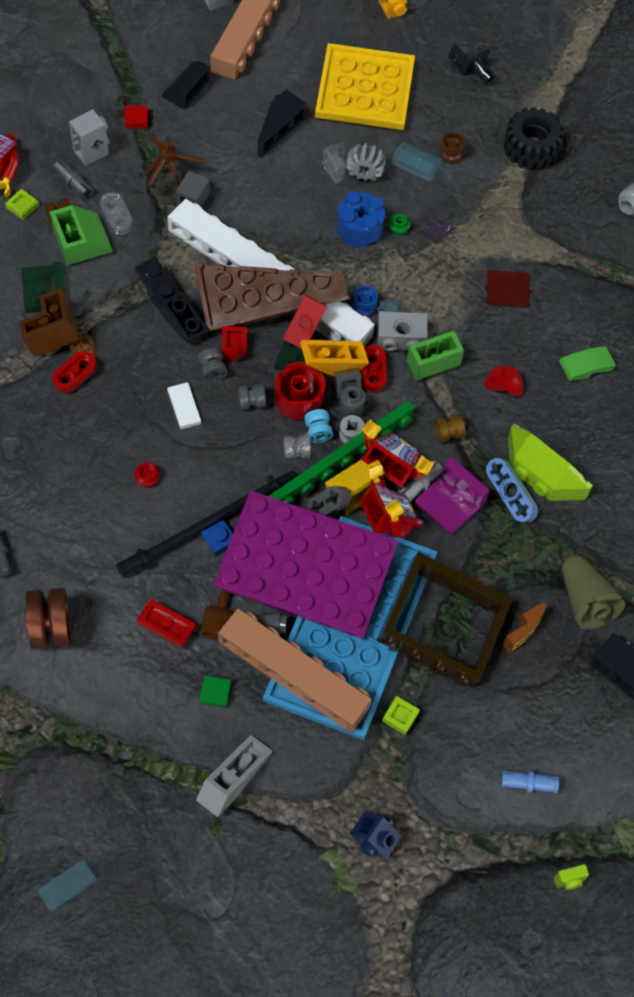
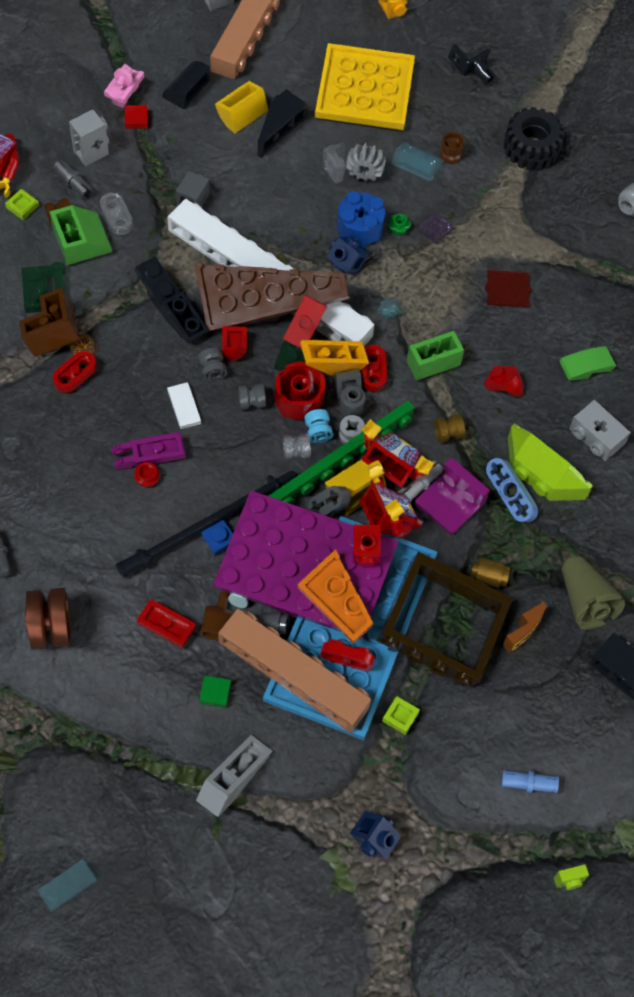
(123, 85): none -> bright pink hips
(149, 449): none -> magenta hinge
(167, 155): reddish brown plant -> none
(238, 601): none -> light aqua piece
(242, 106): none -> yellow brick
(335, 596): none -> orange wing
(339, 653): none -> red plate
(347, 254): none -> dark blue brick
(365, 301): blue wheel -> none
(367, 545): none -> red brick
(391, 323): light grey brick -> none
(491, 573): none -> pearl gold brick
(599, 430): none -> light grey brick

